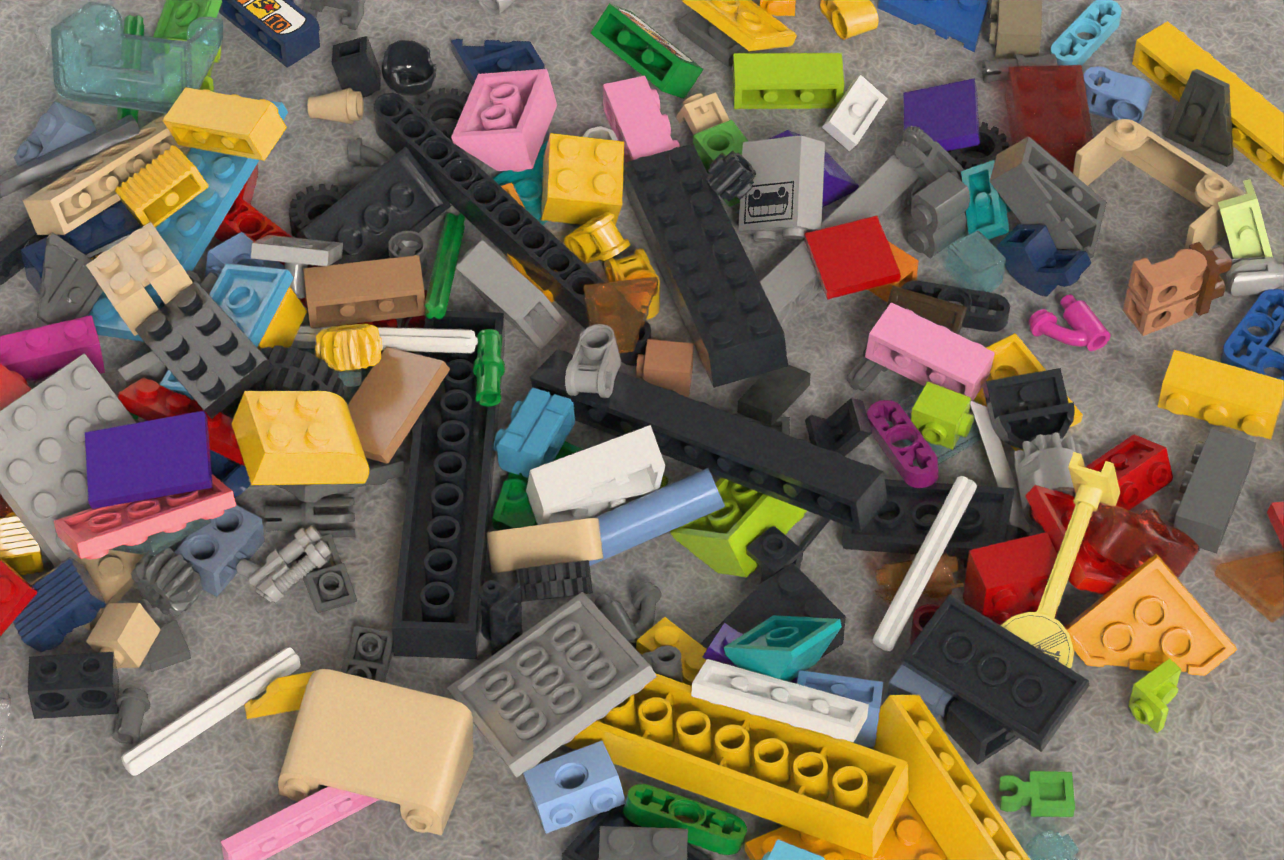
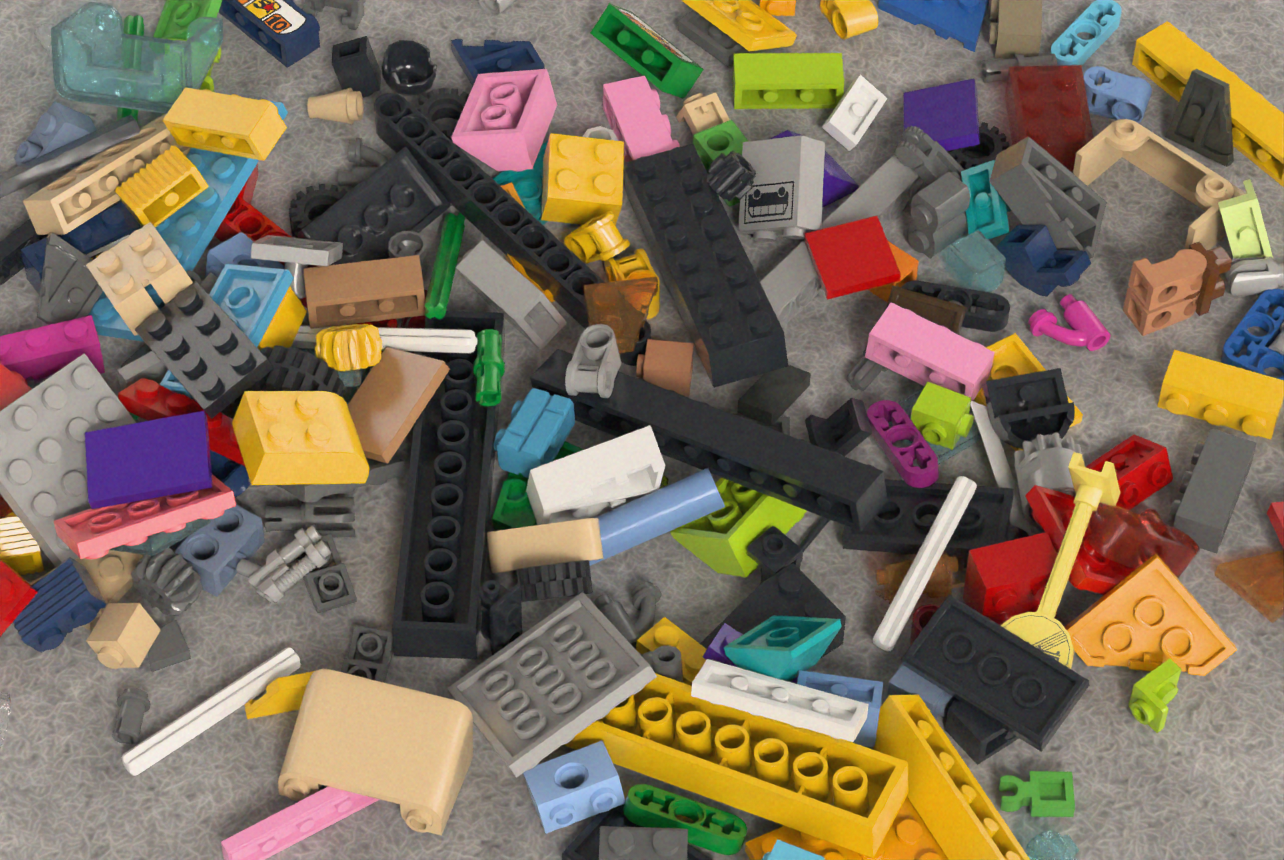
(73, 685): black brick -> none

